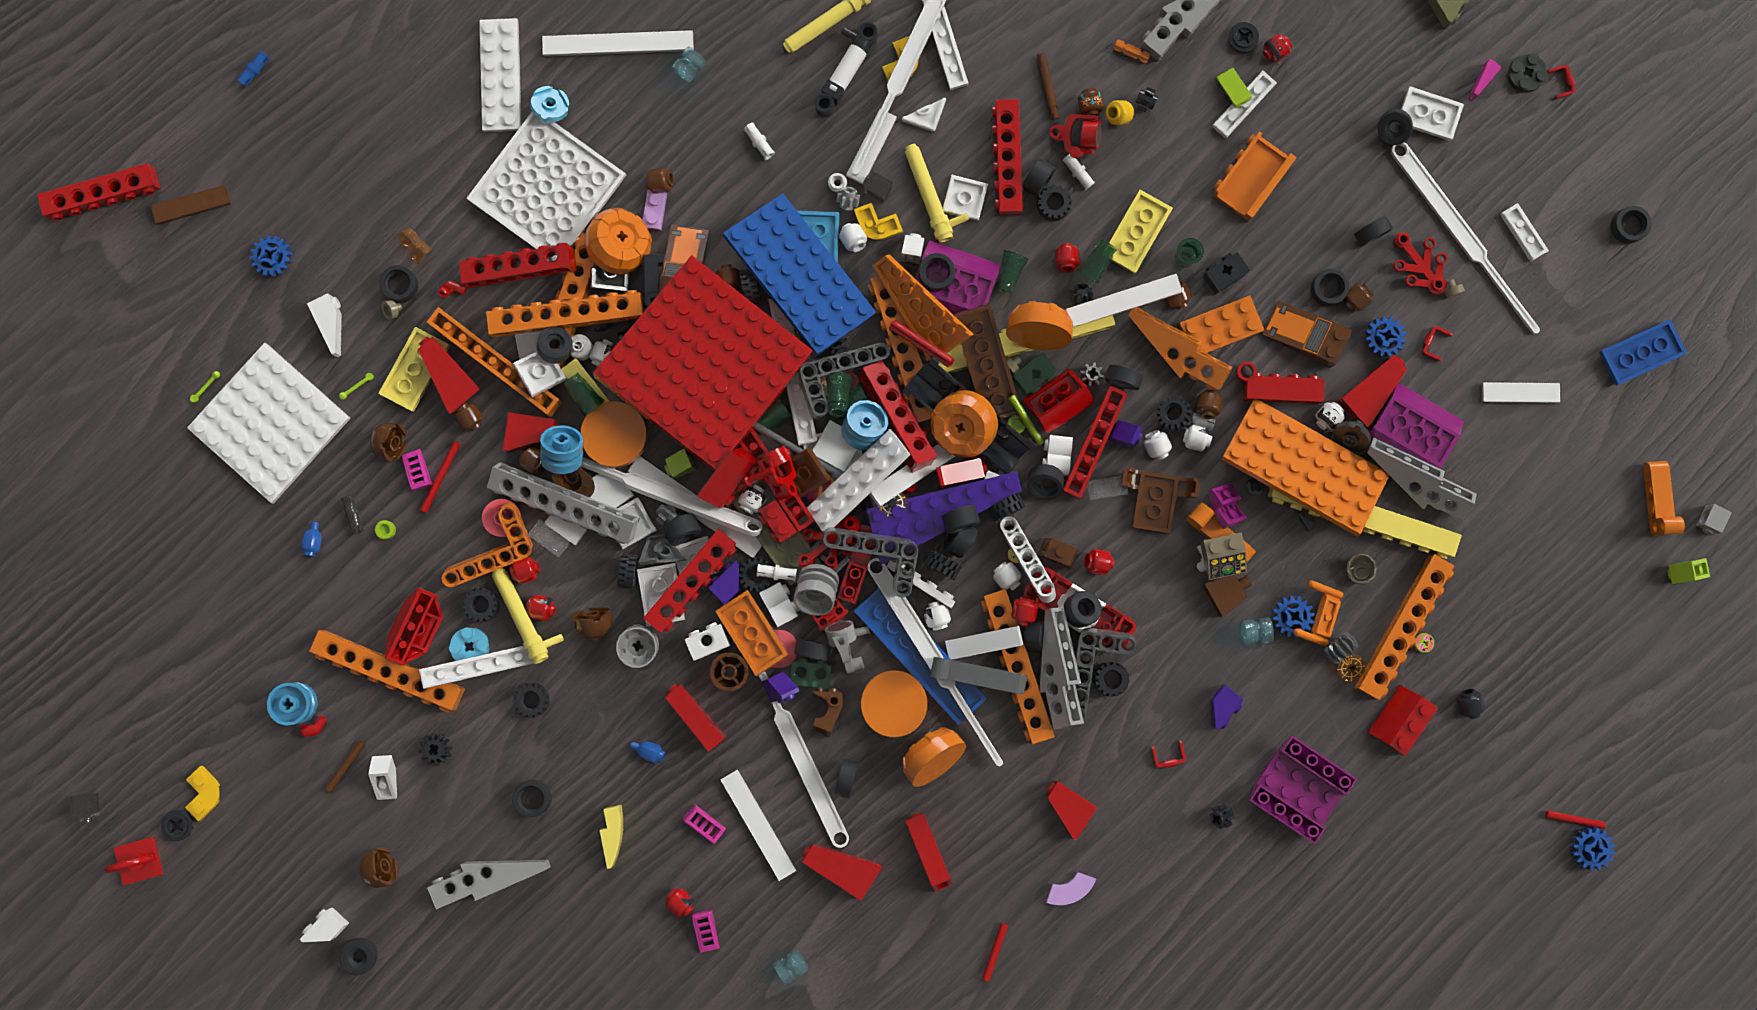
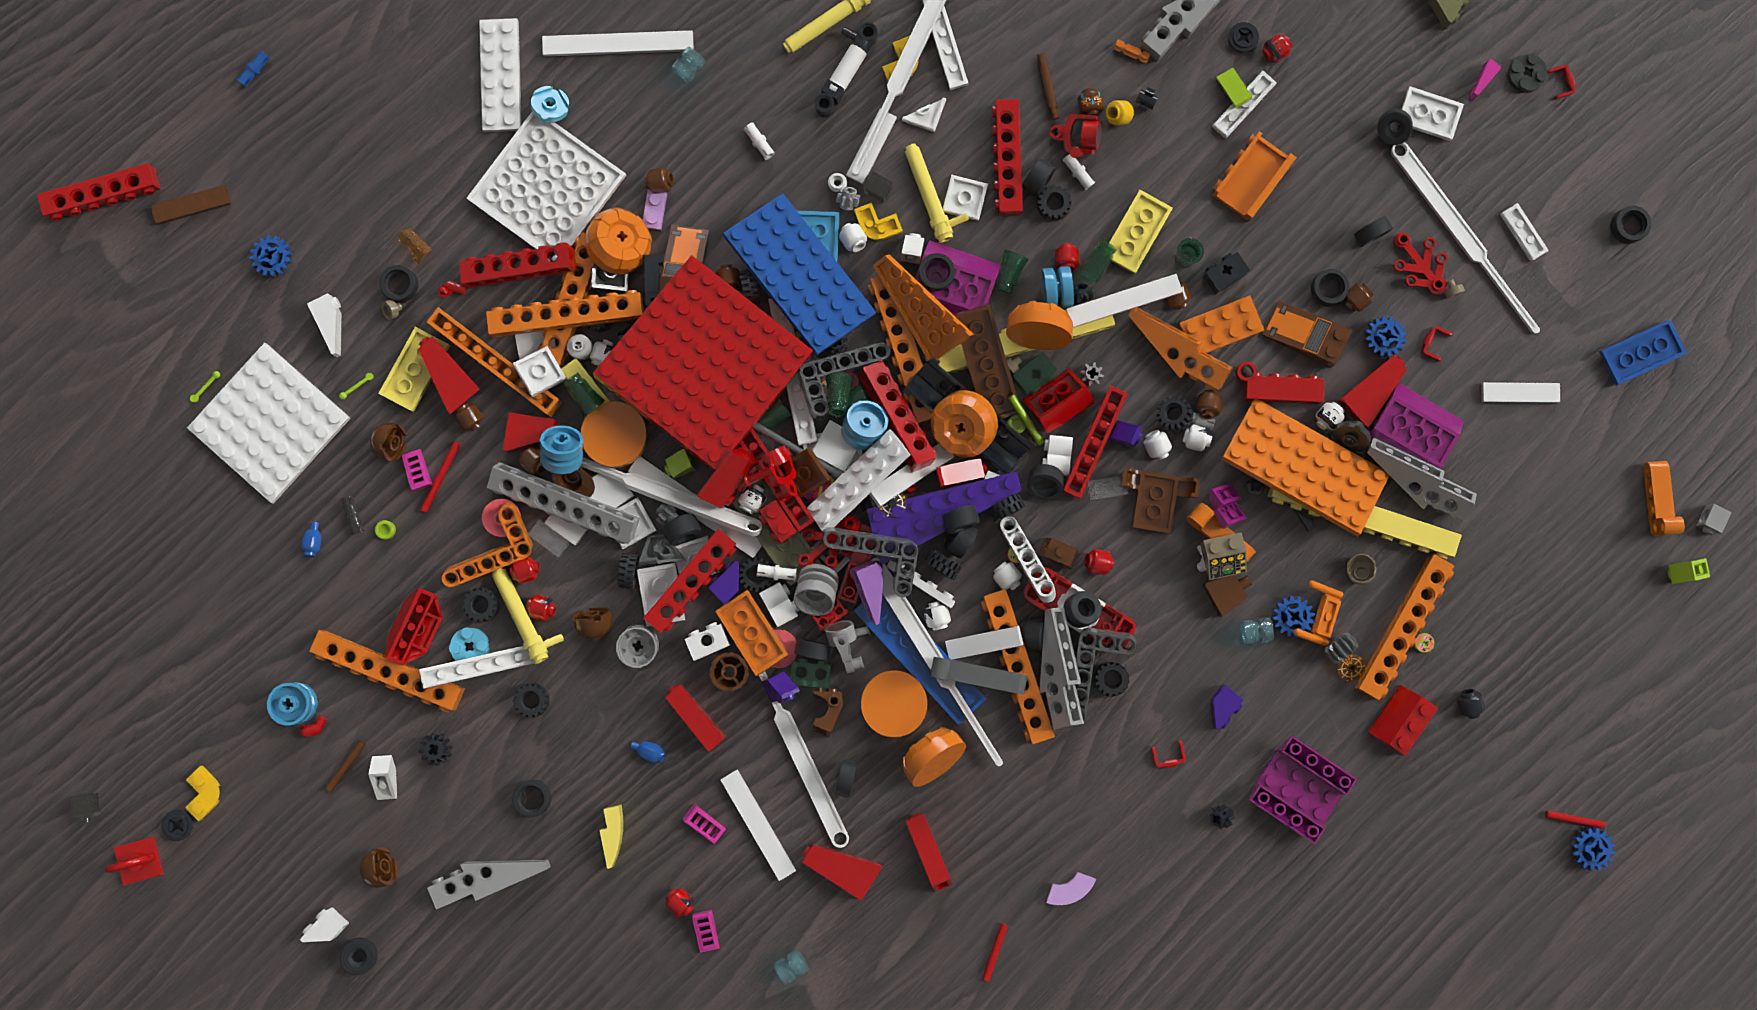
(551, 355): black tyre -> none
(870, 587): none -> medium lavender slope
(921, 343): red axle -> none
(1024, 610): red head -> none
(1059, 288): none -> dark azure wheel
(1070, 807): red slope -> none
(1124, 377): black tyre -> none

